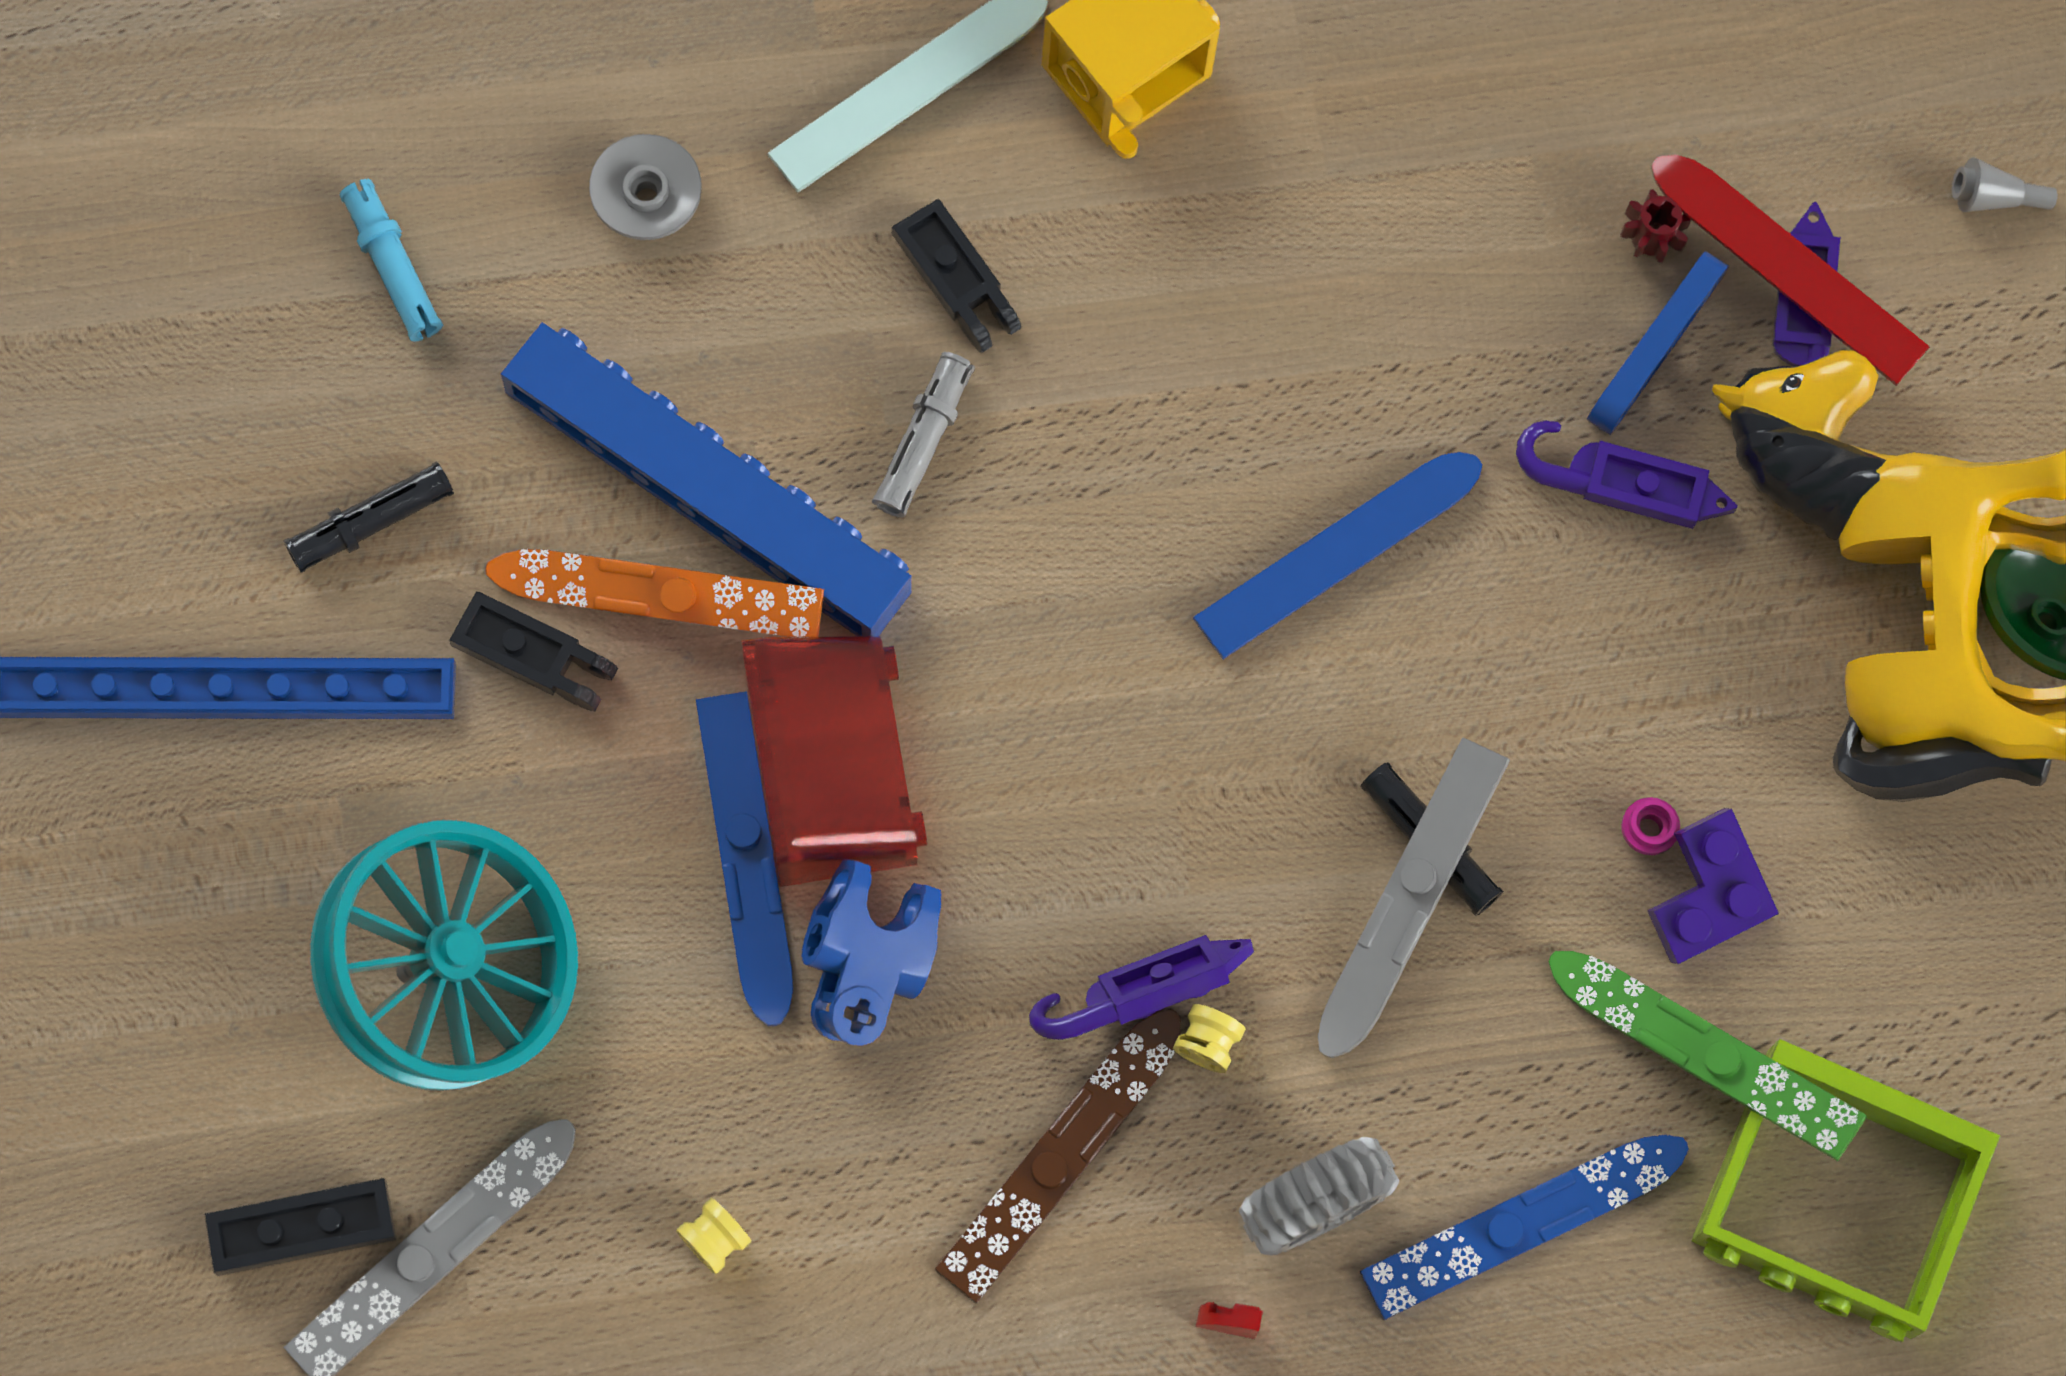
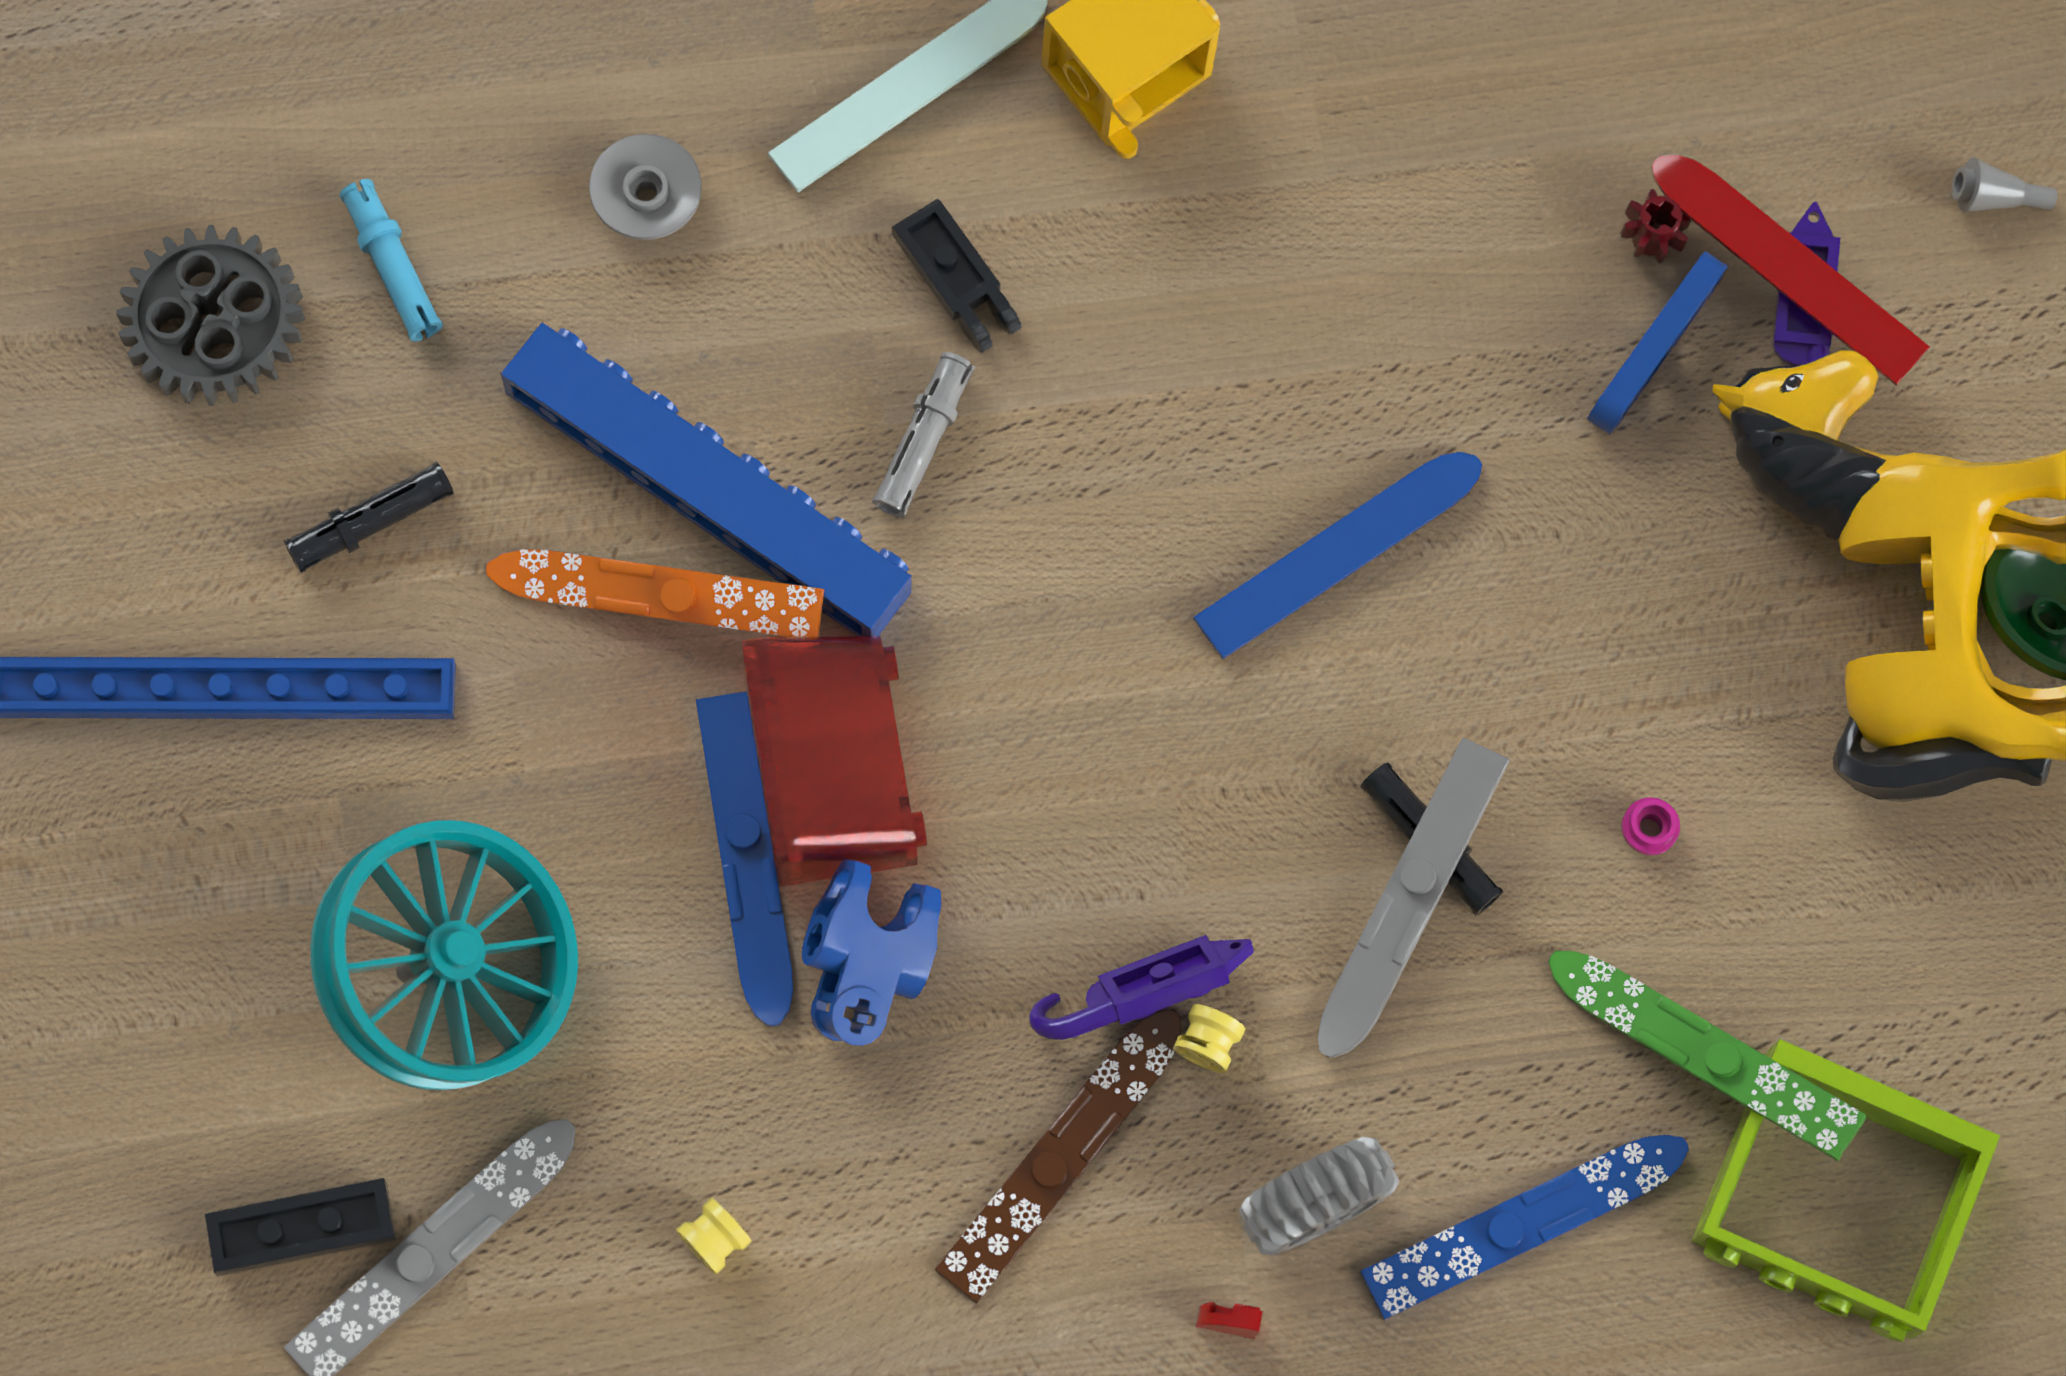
(166, 294): none -> dark grey gear
(528, 650): black hinge -> none
(1627, 480): dark purple plate -> none
(1727, 893): dark purple plate -> none

